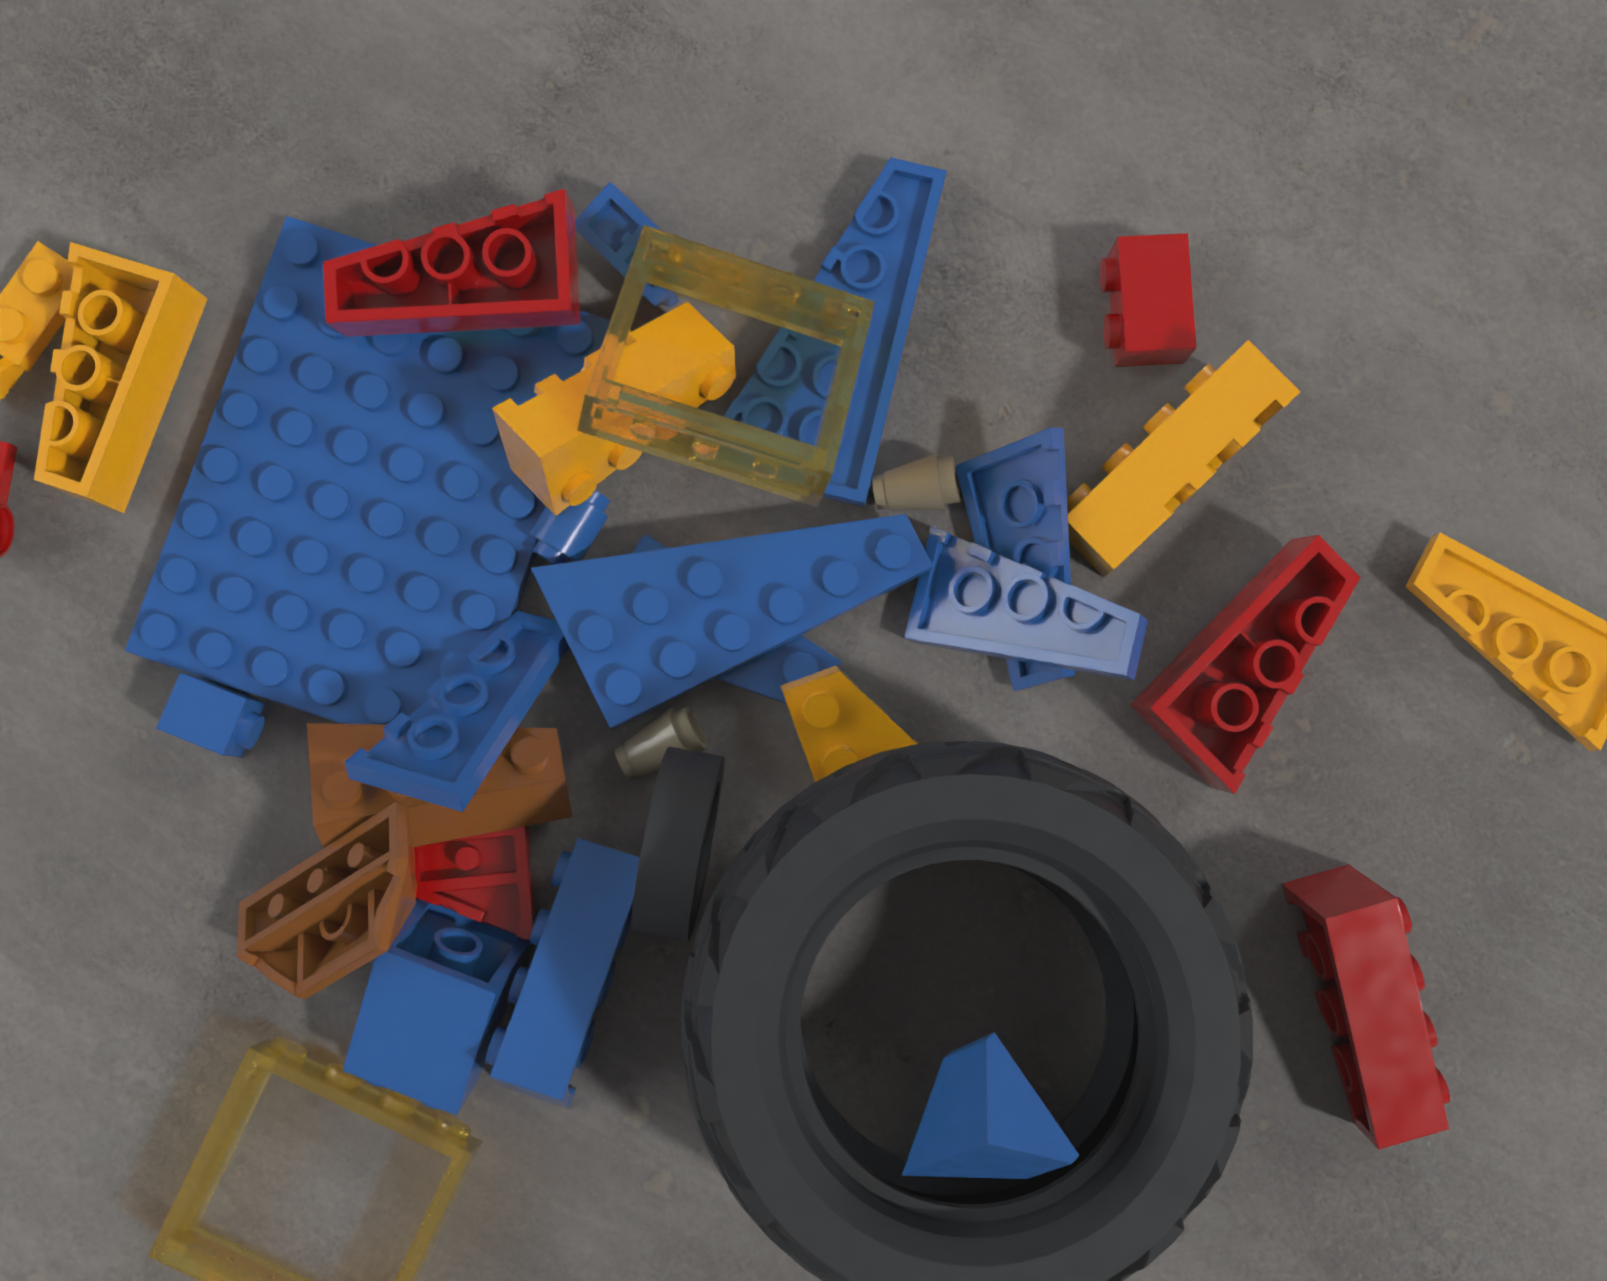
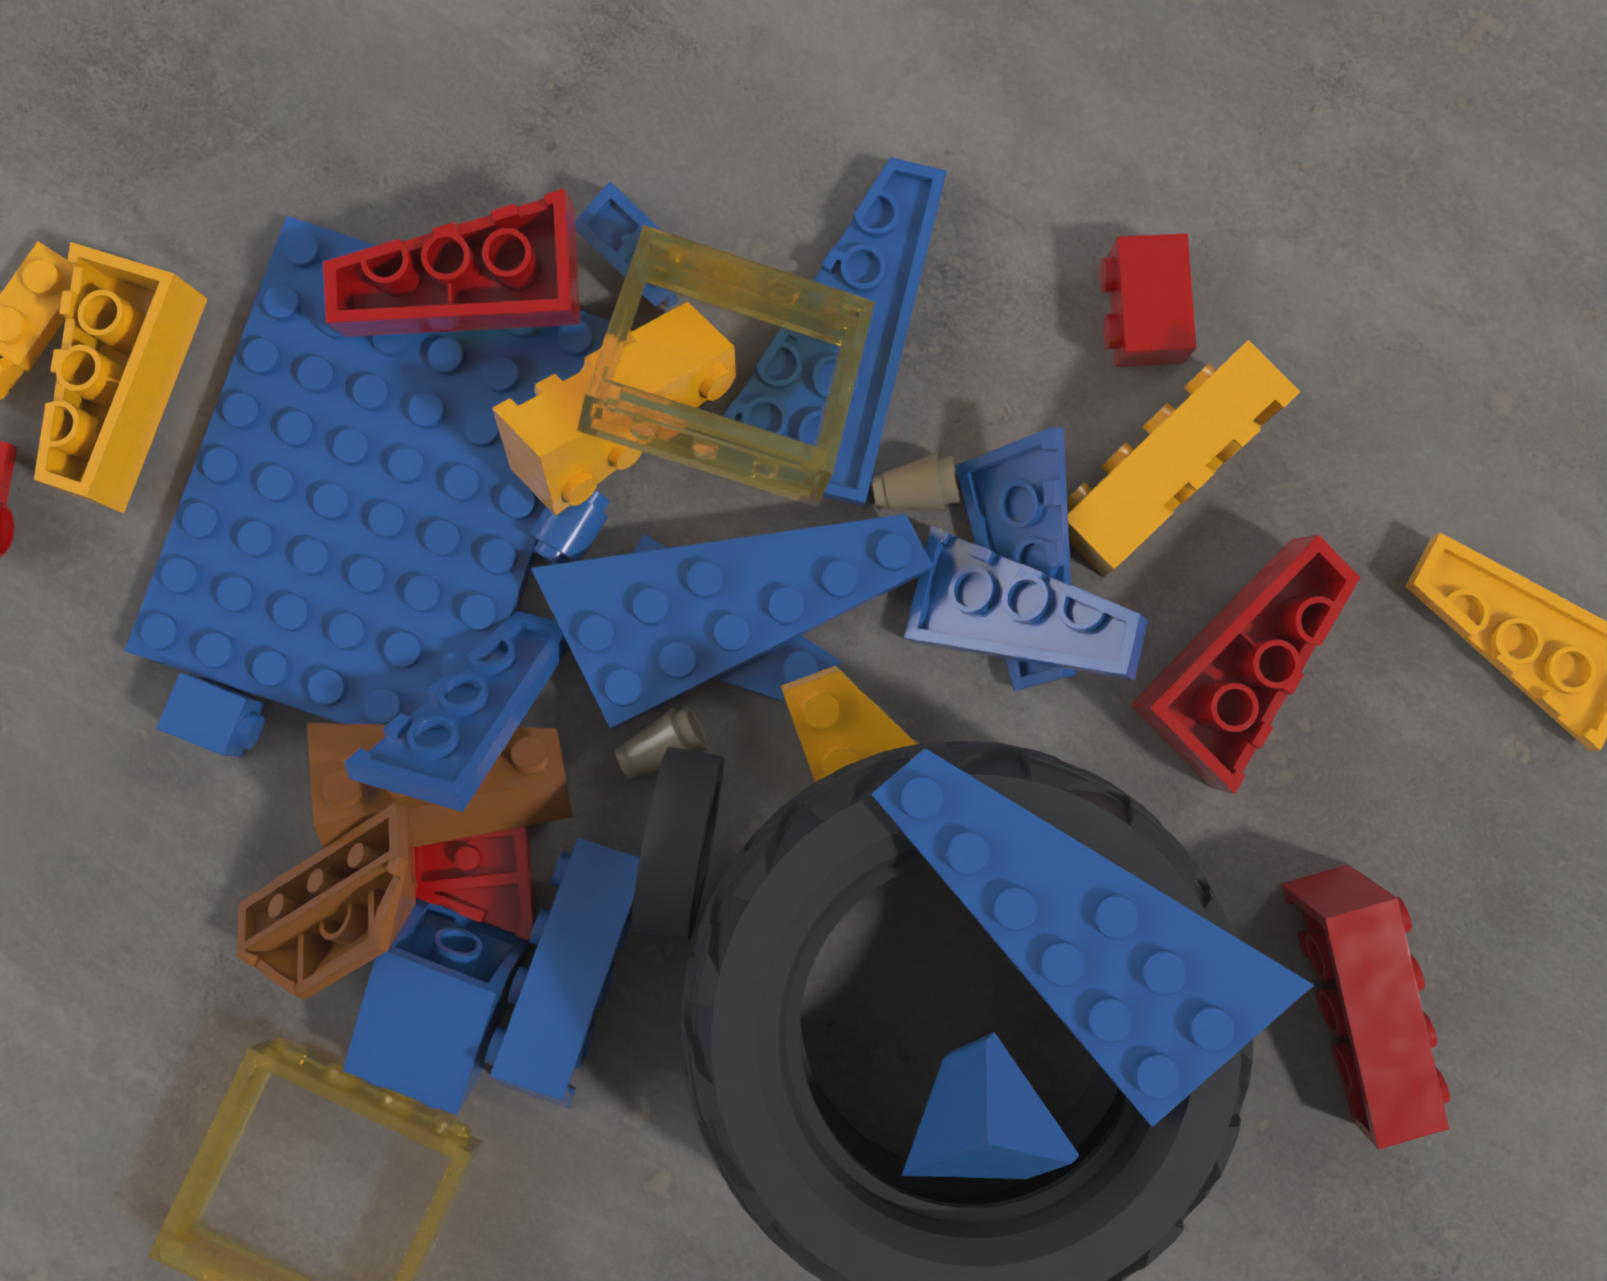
(1118, 961): none -> blue wing

